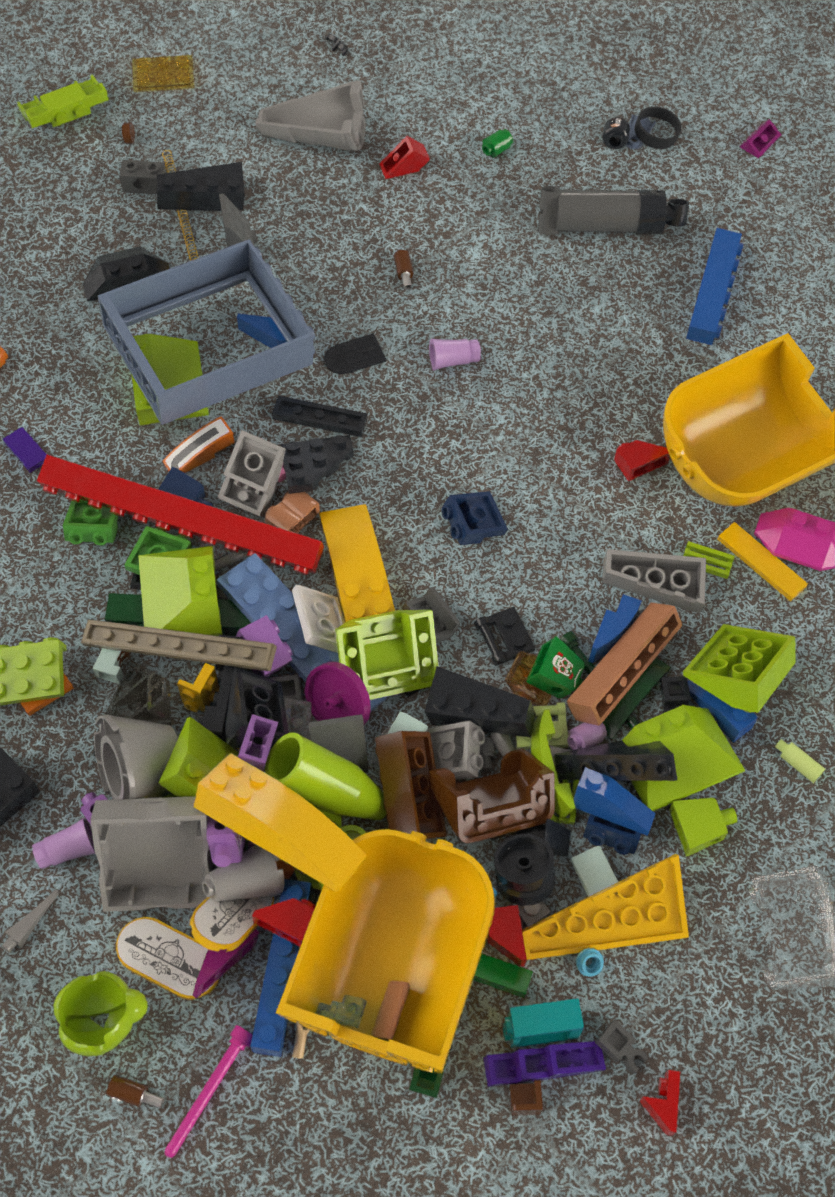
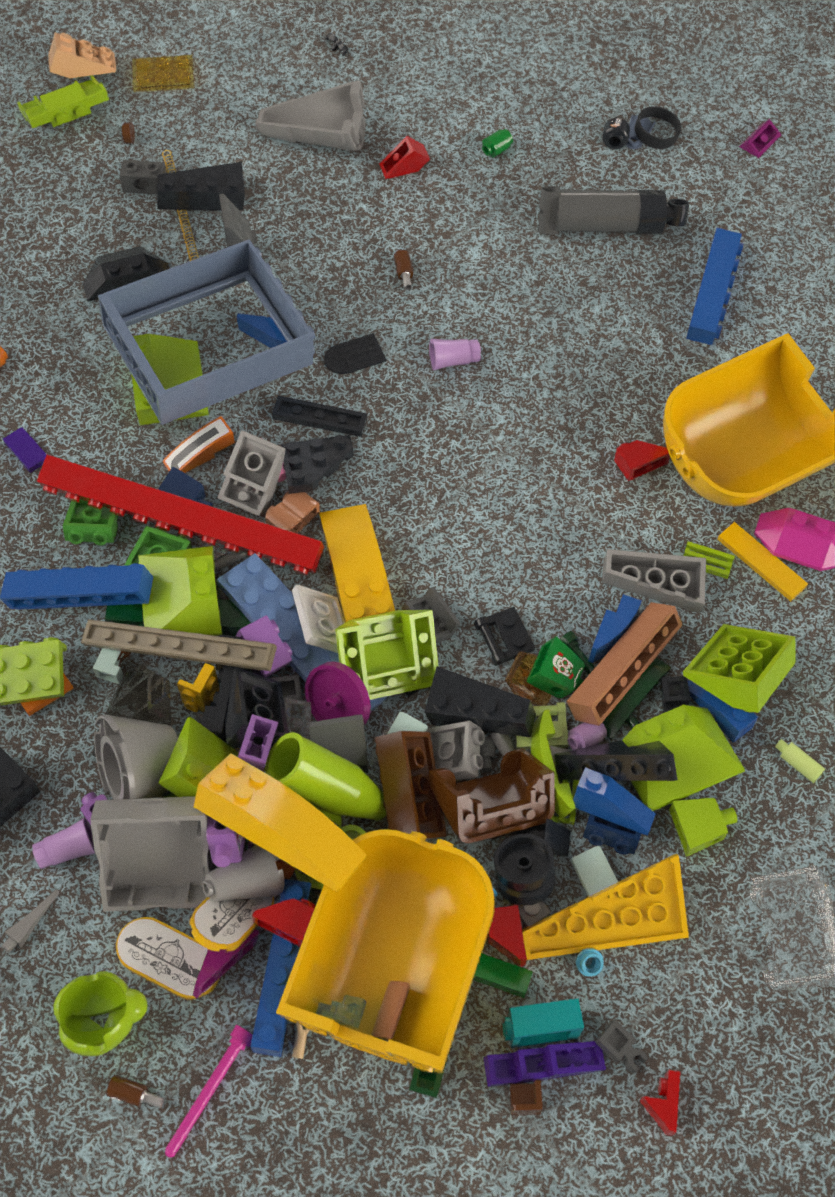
(77, 587): none -> blue brick
(79, 58): none -> light nougat slope
(473, 517): dark blue plate -> none

